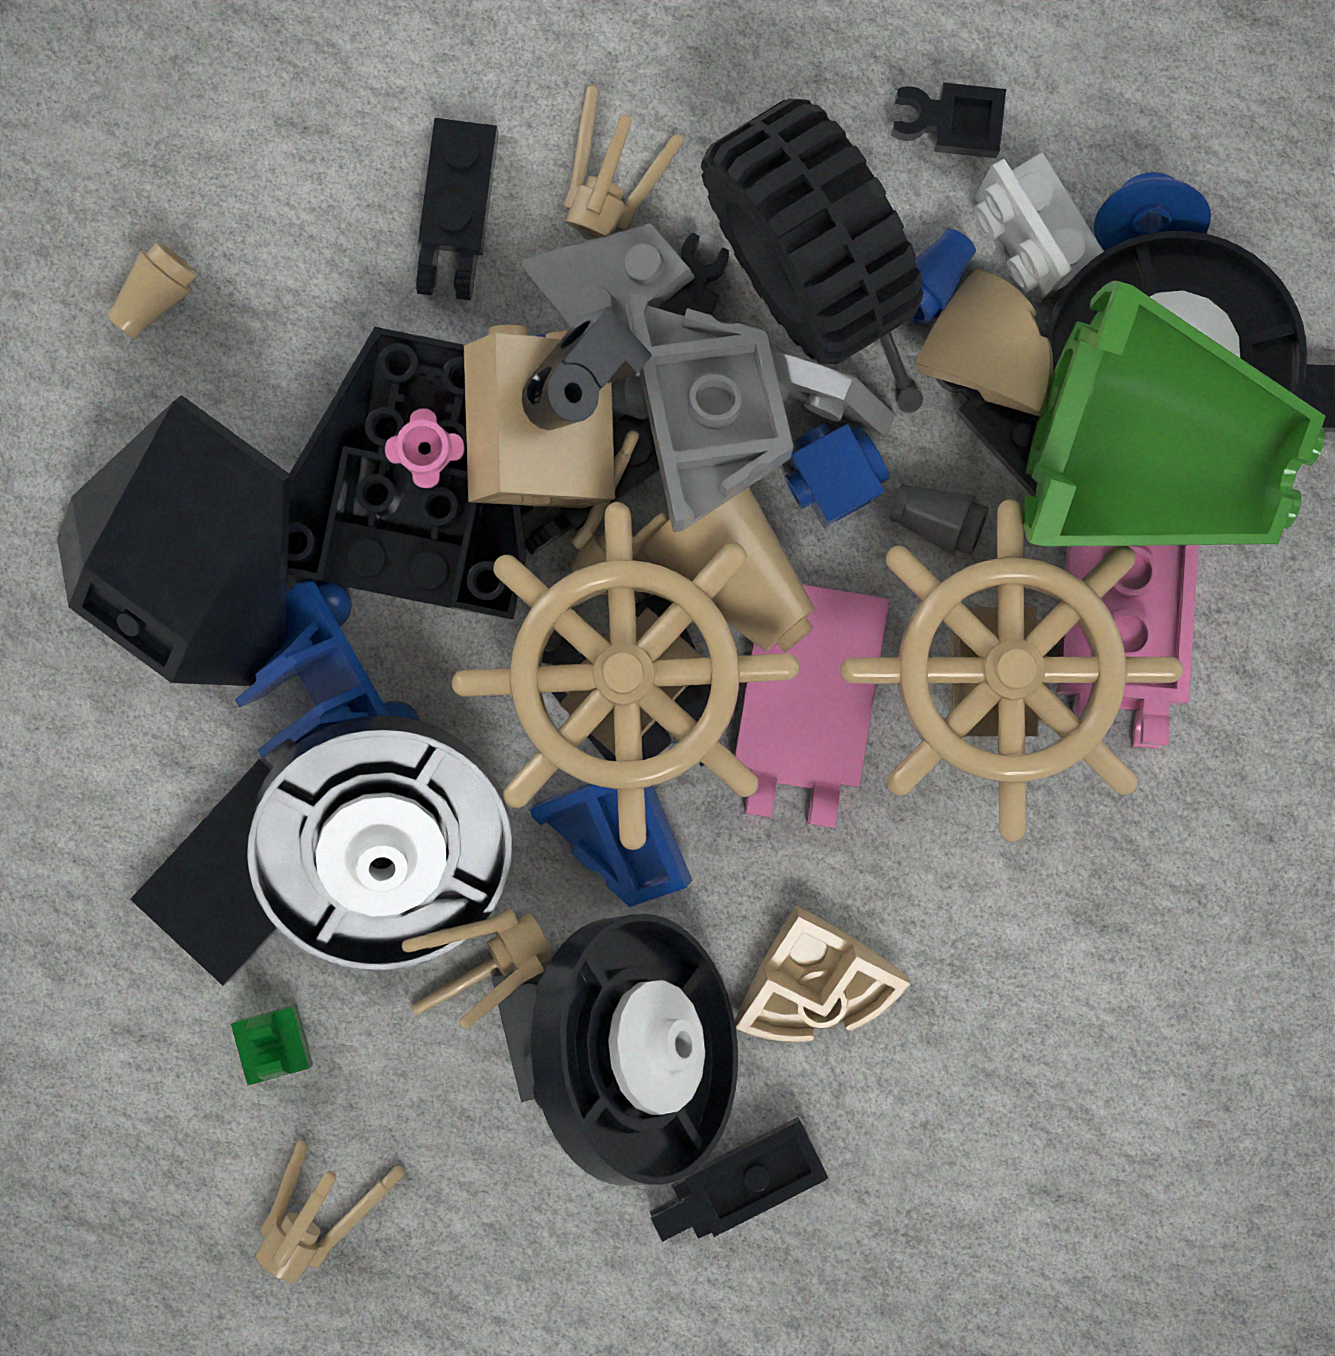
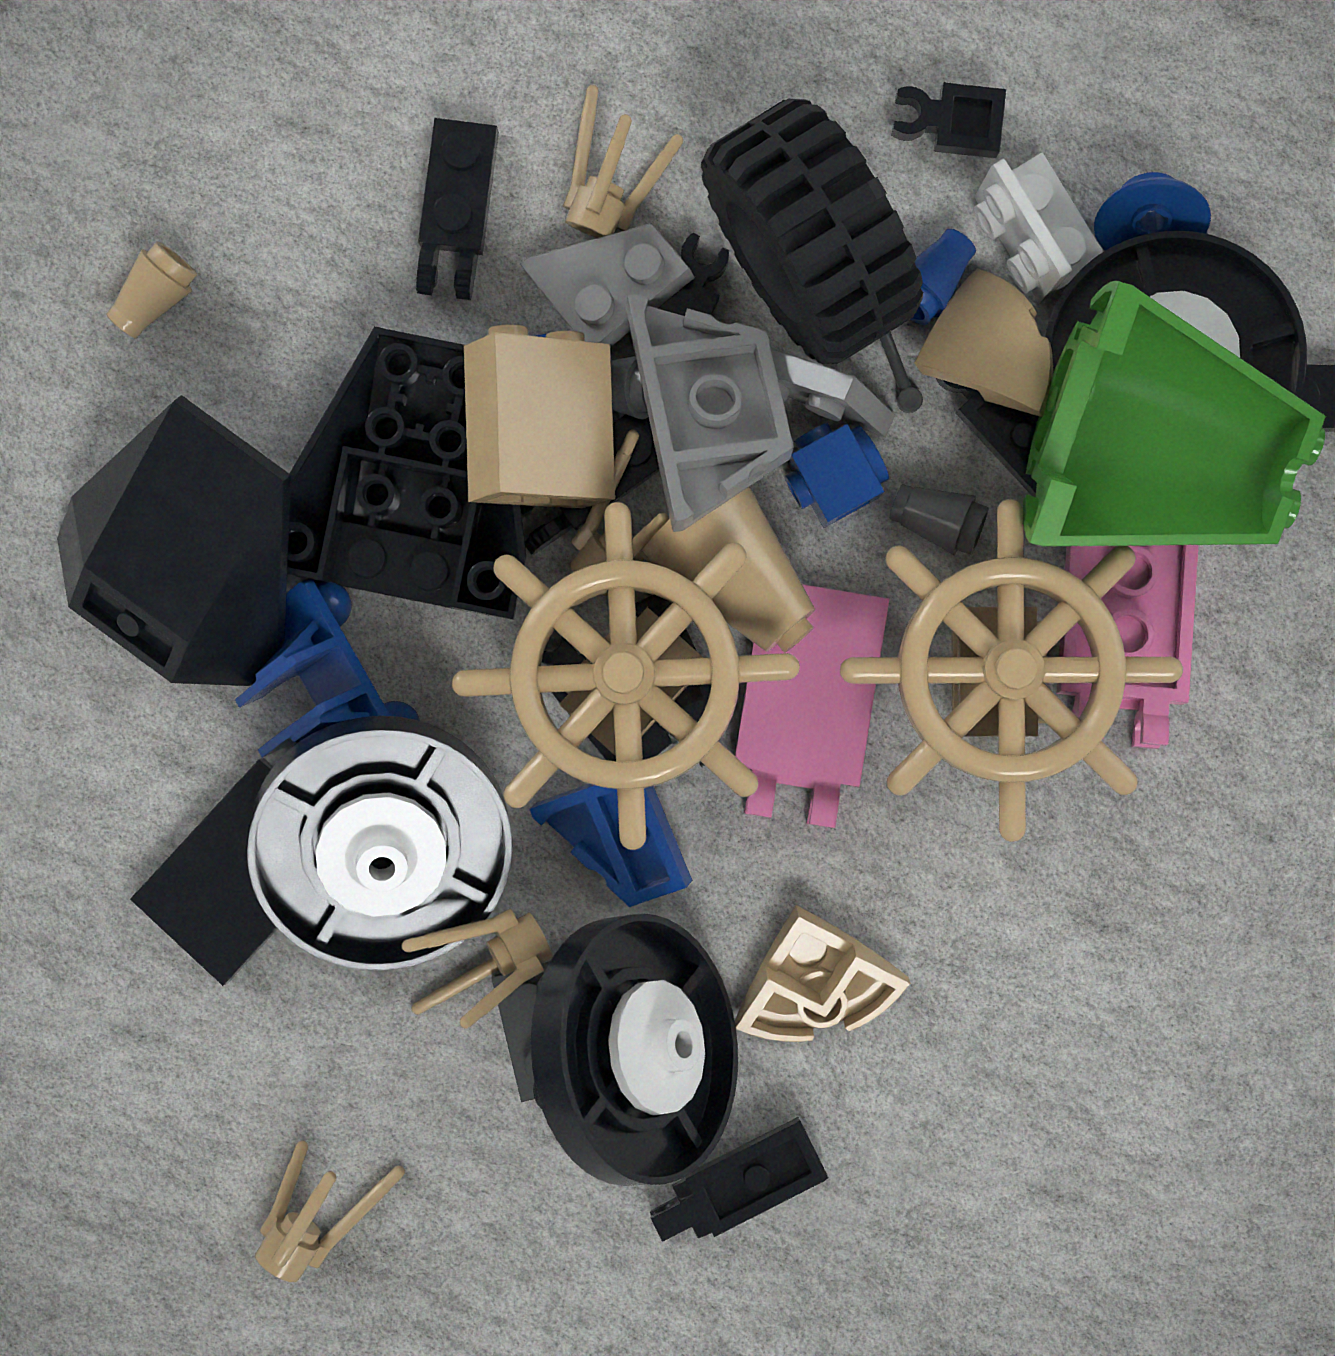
(271, 1044): green tile -> none
(422, 429): bright pink plate -> none
(586, 358): black leg -> none

